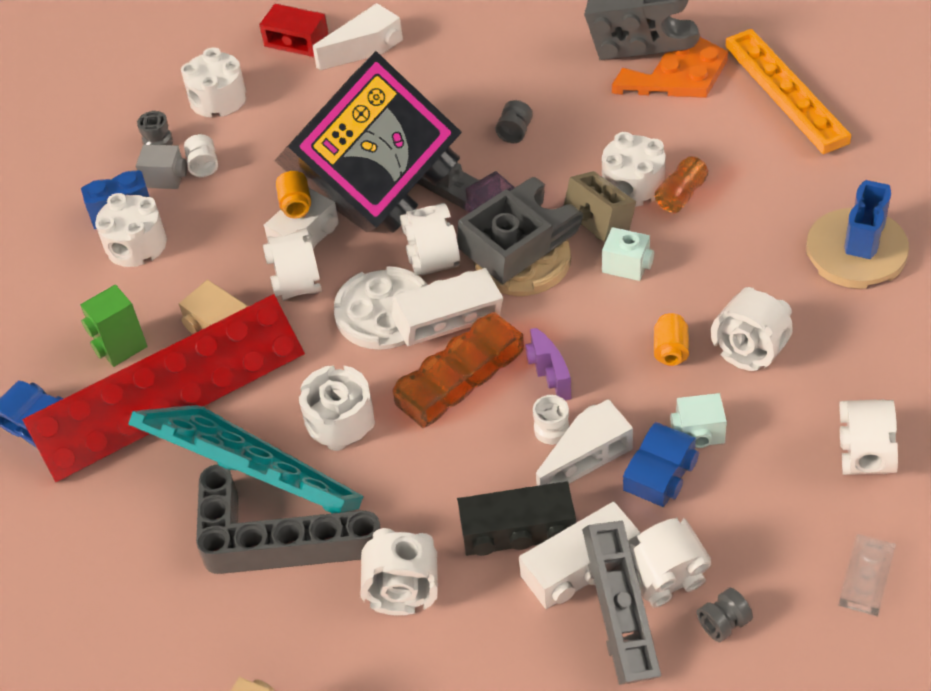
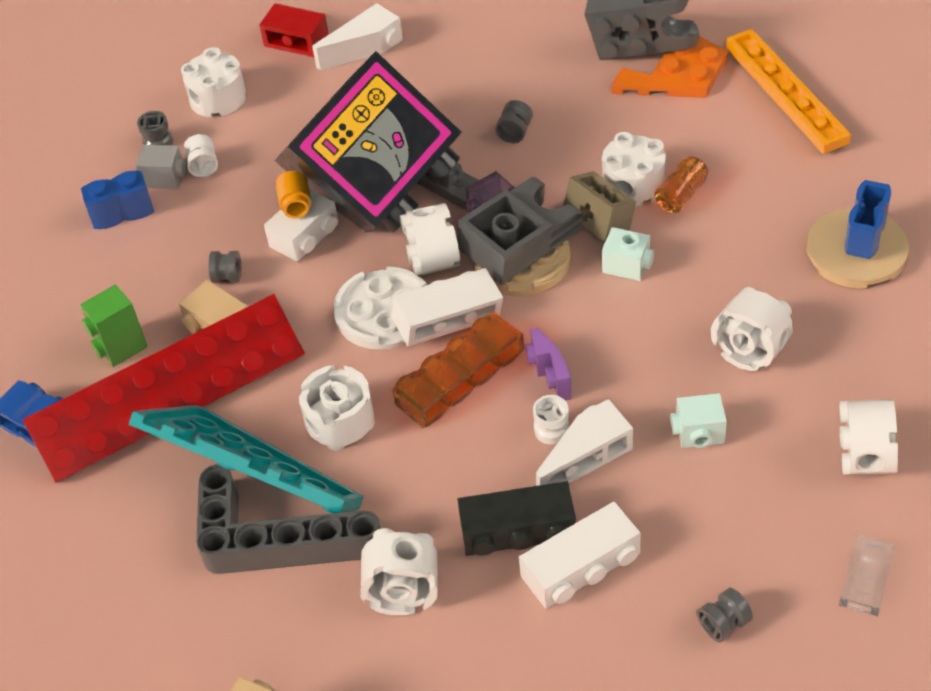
(130, 229): white brick -> none
(224, 266): none -> dark grey wheel
(293, 265): white brick -> none
(621, 602): hinge -> none
(660, 464): blue brick -> none
(669, 560): white brick -> none
(671, 339): light orange brick -> none

